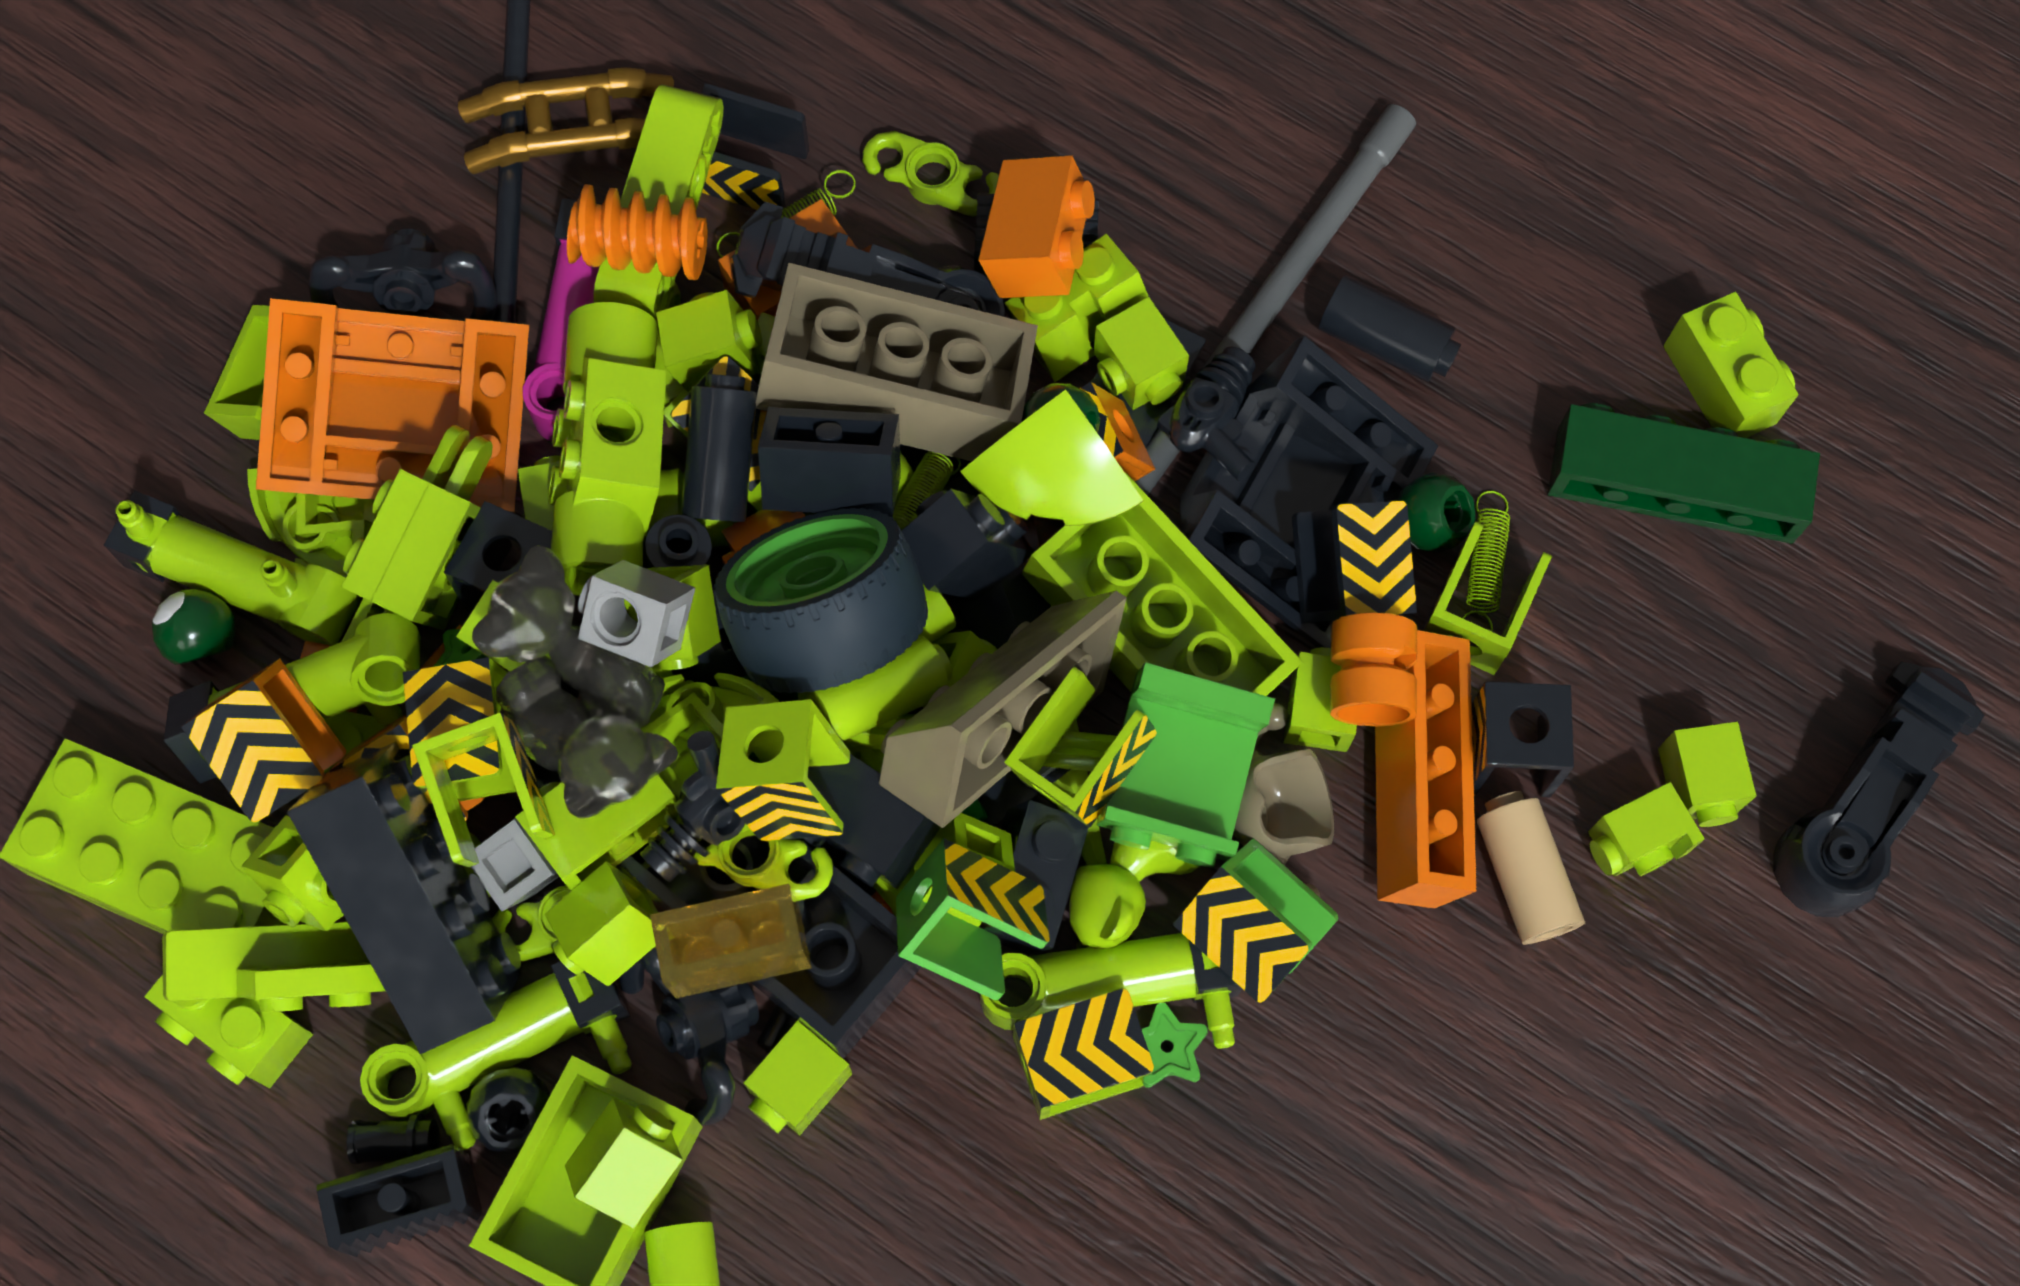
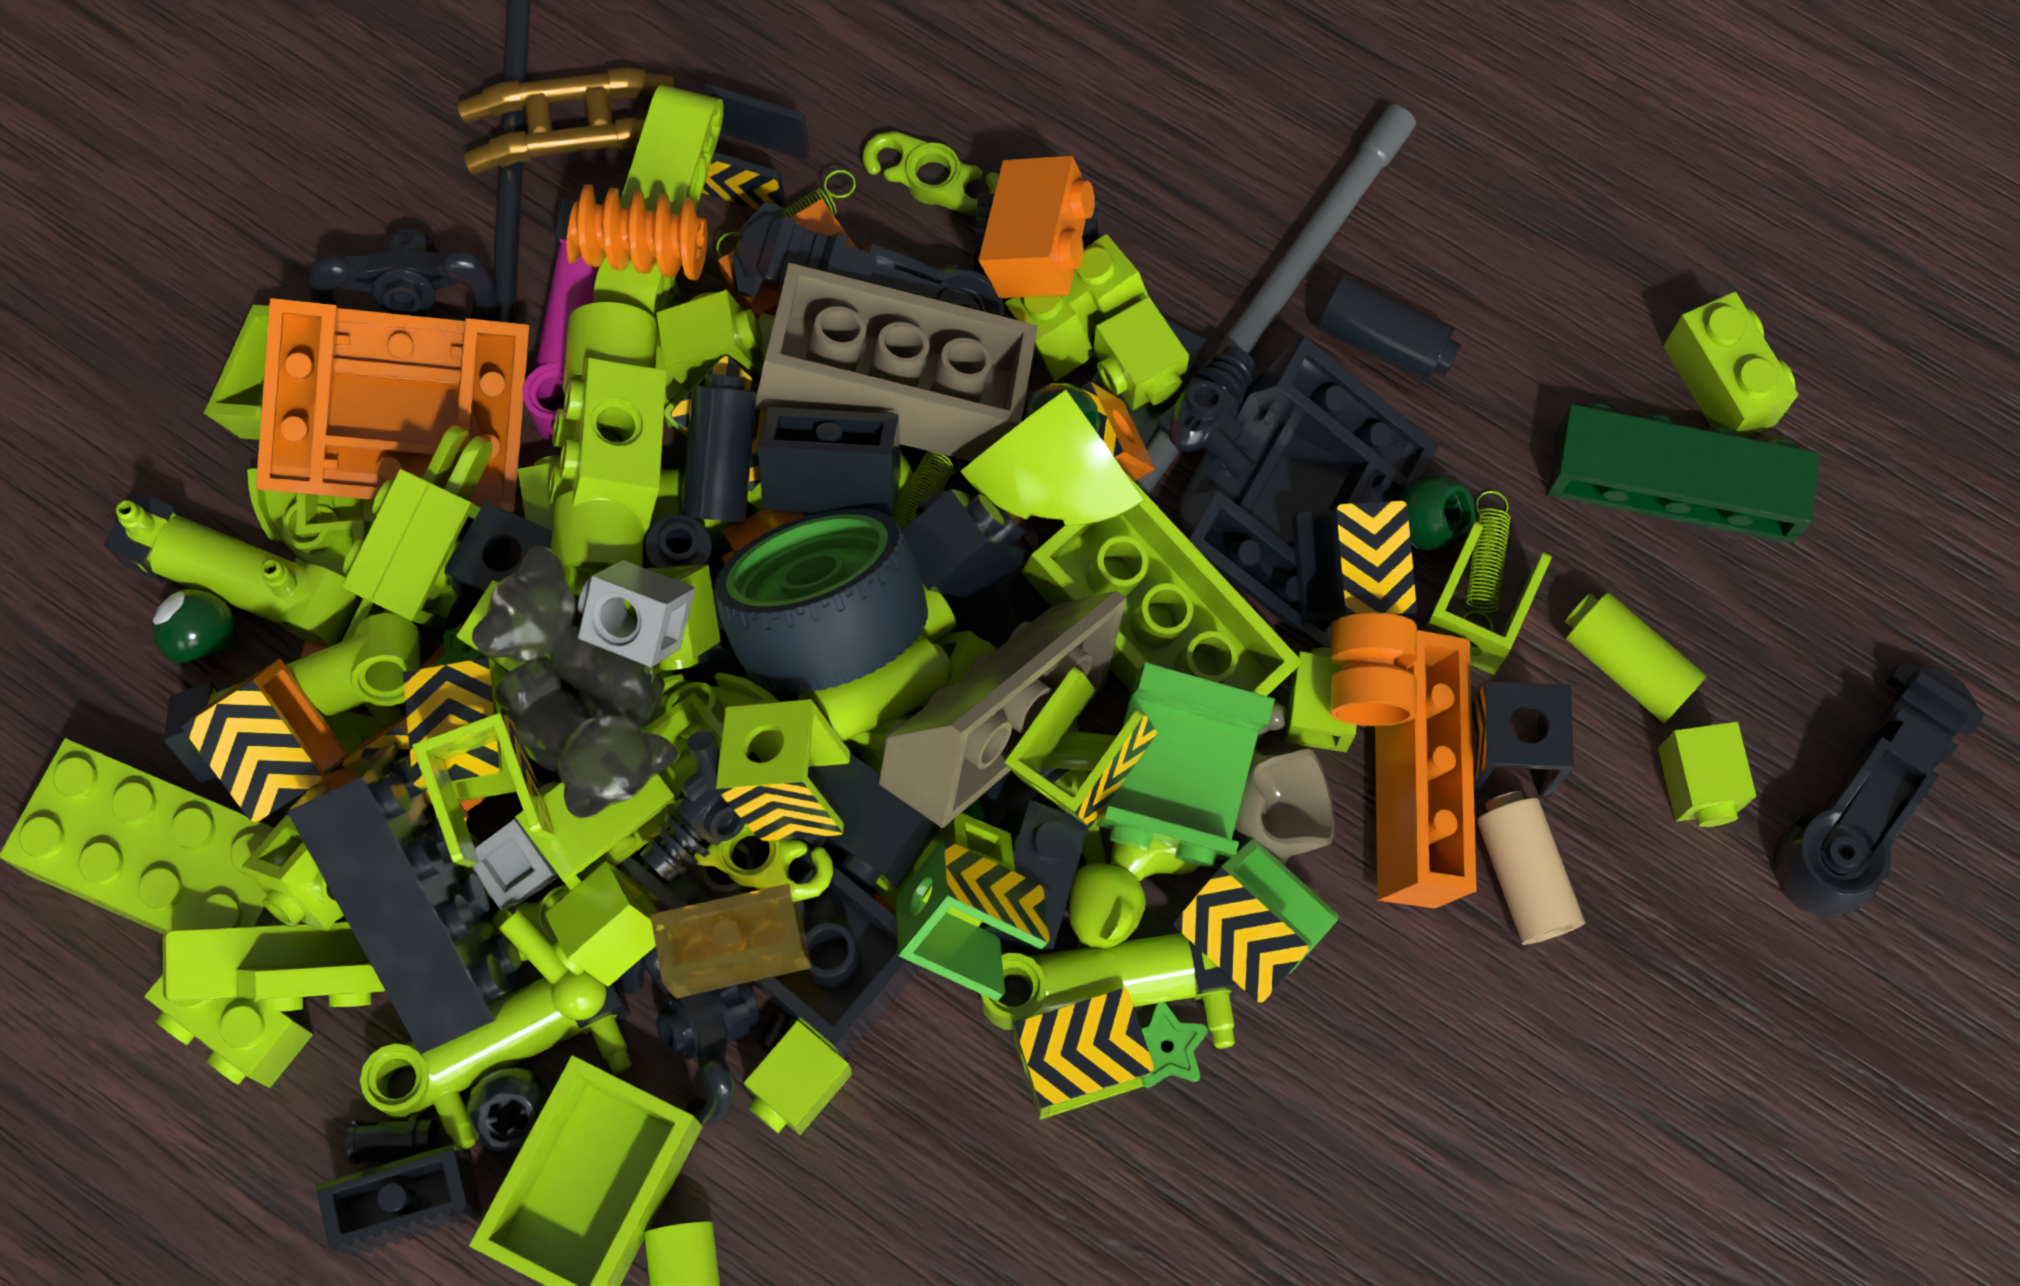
(572, 994): none -> lime bar
(624, 1161): brick -> none
(1633, 655): none -> lime brick
(1644, 833): lime brick -> none

